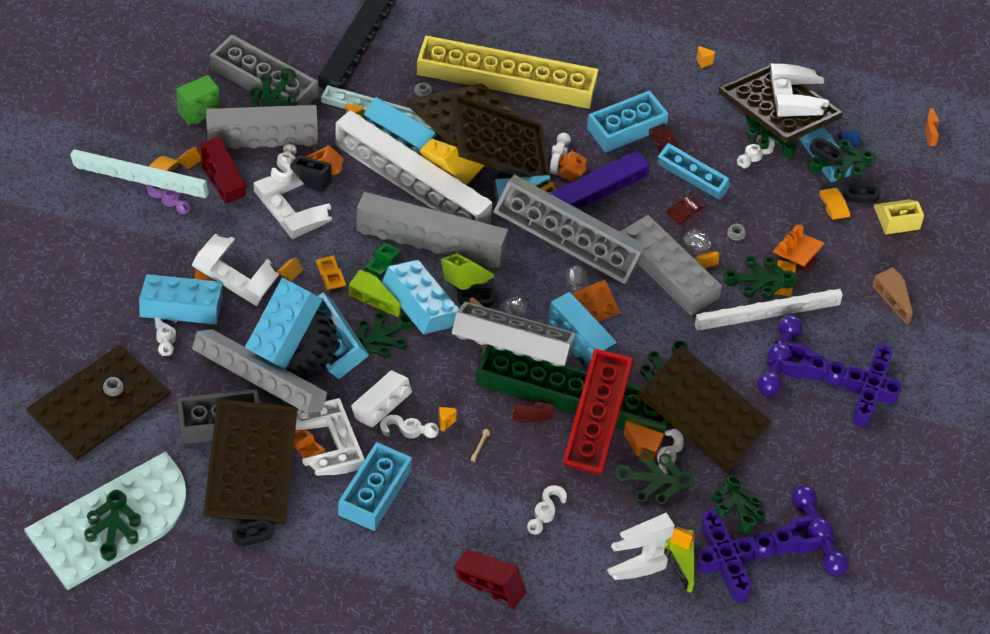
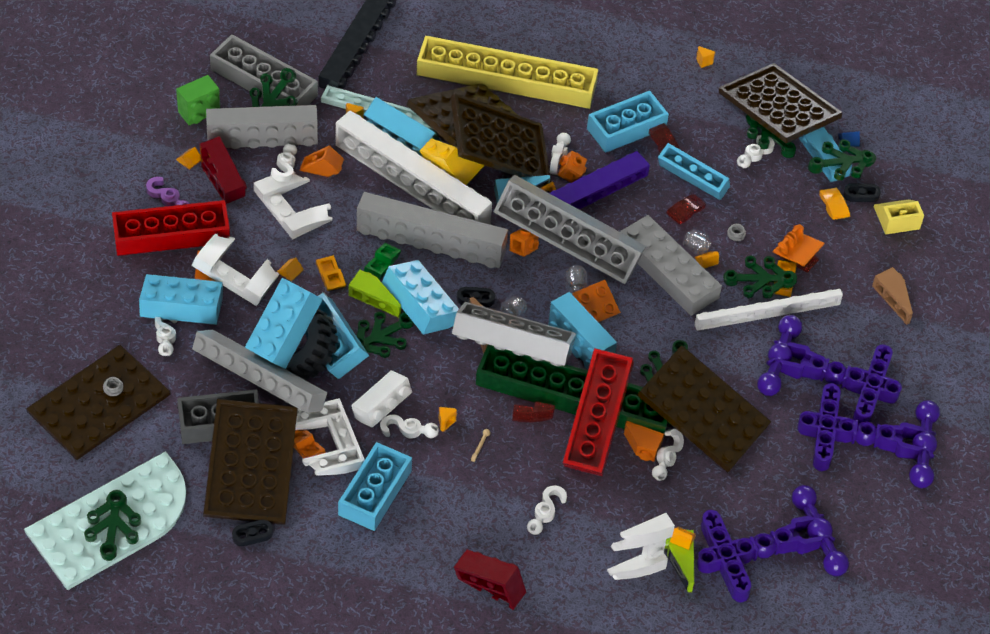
(140, 173): light aqua plate -> none
(165, 163): light orange slope -> none
(169, 227): none -> red brick
(312, 172): black slope -> none
(419, 92): light grey plate -> none
(463, 272): lime slope -> none
(523, 242): none -> orange brick
(657, 478): dark green plant -> none
(734, 486): dark green plant -> none
(795, 105): white wedge -> none
(826, 151): black plate -> none
(830, 427): none -> dark purple piece
(931, 128): orange slope -> none

